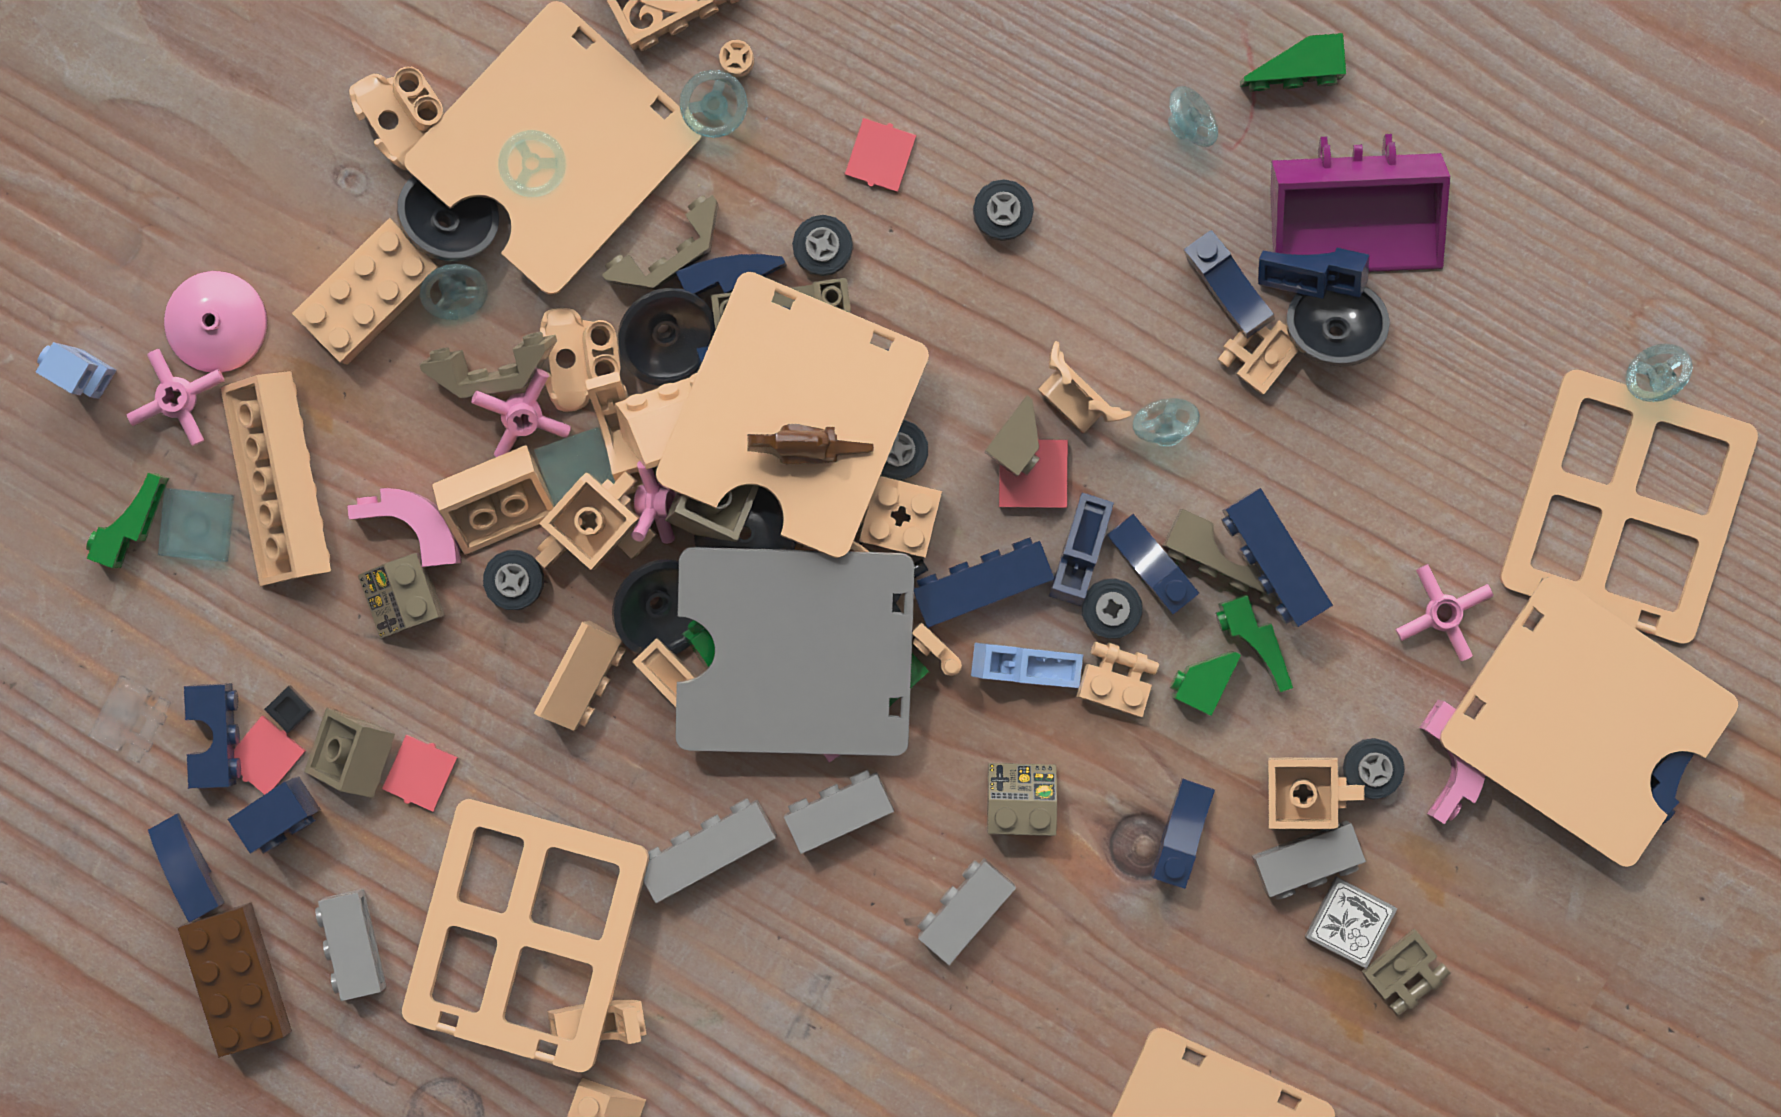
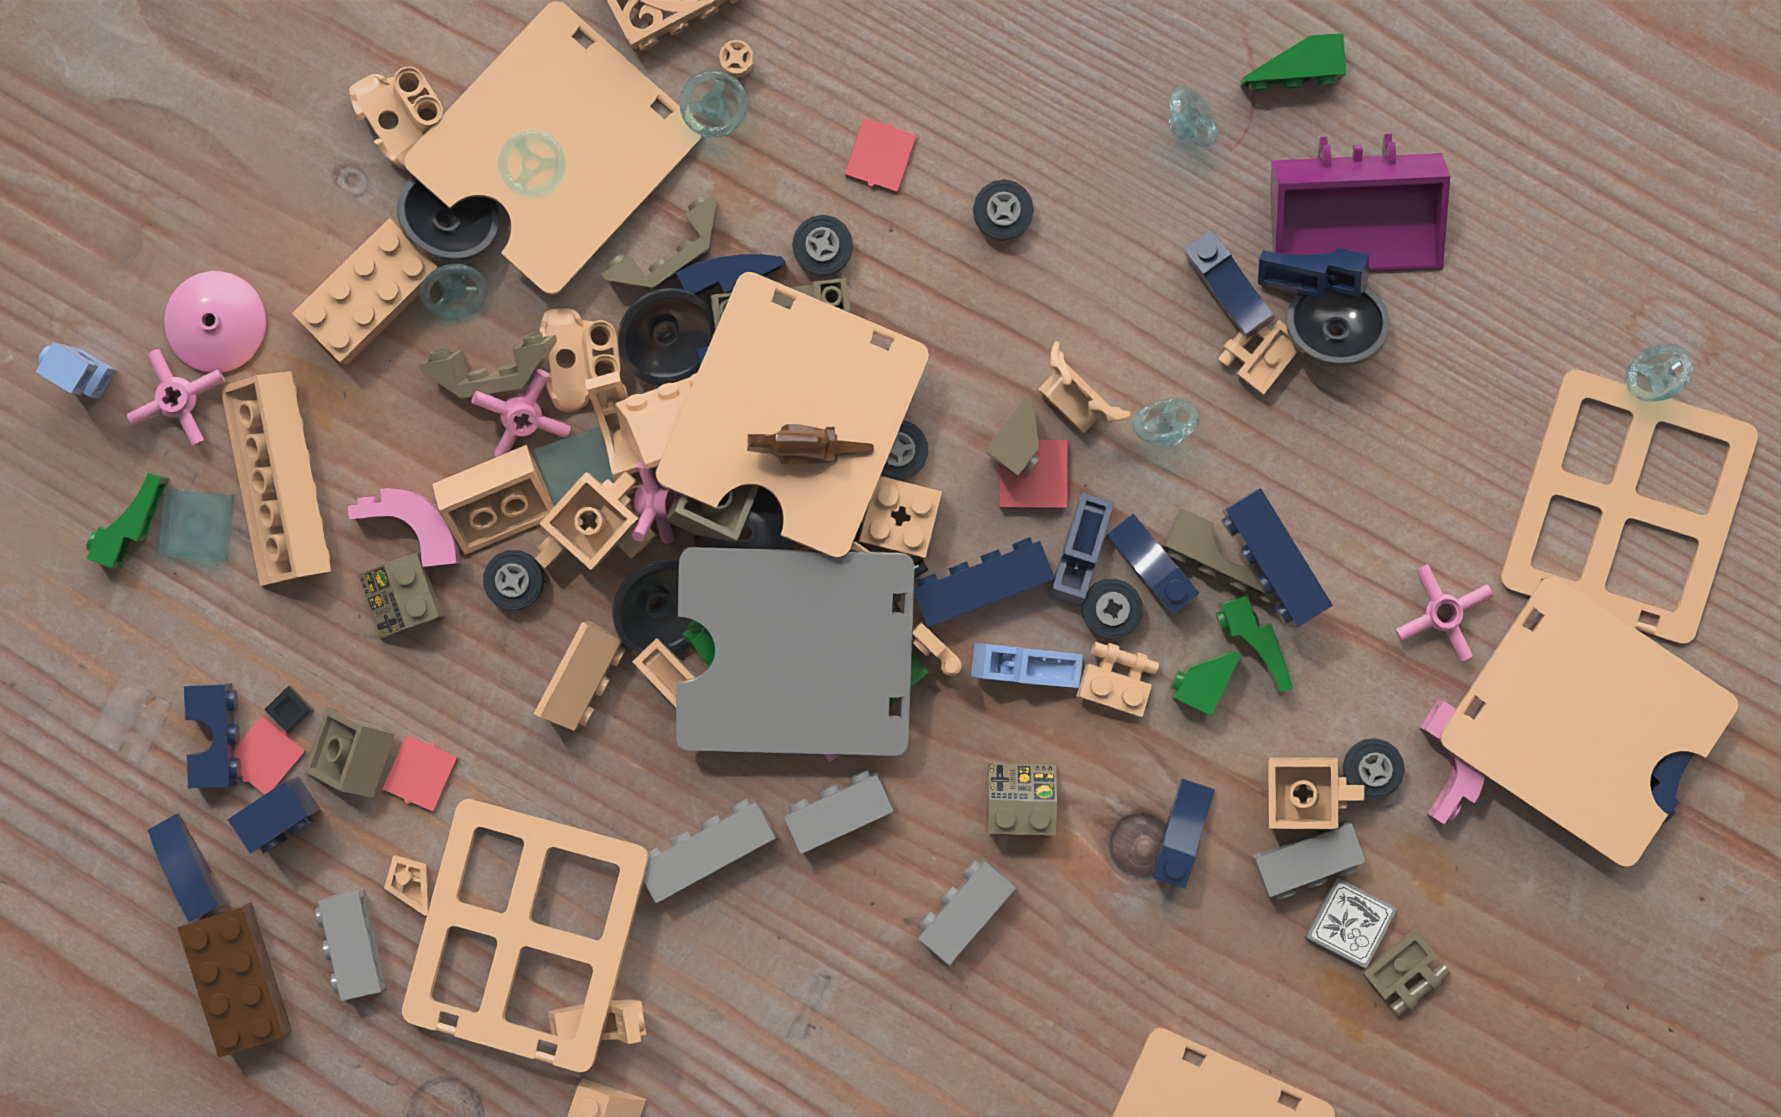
(409, 883): none -> light nougat piece

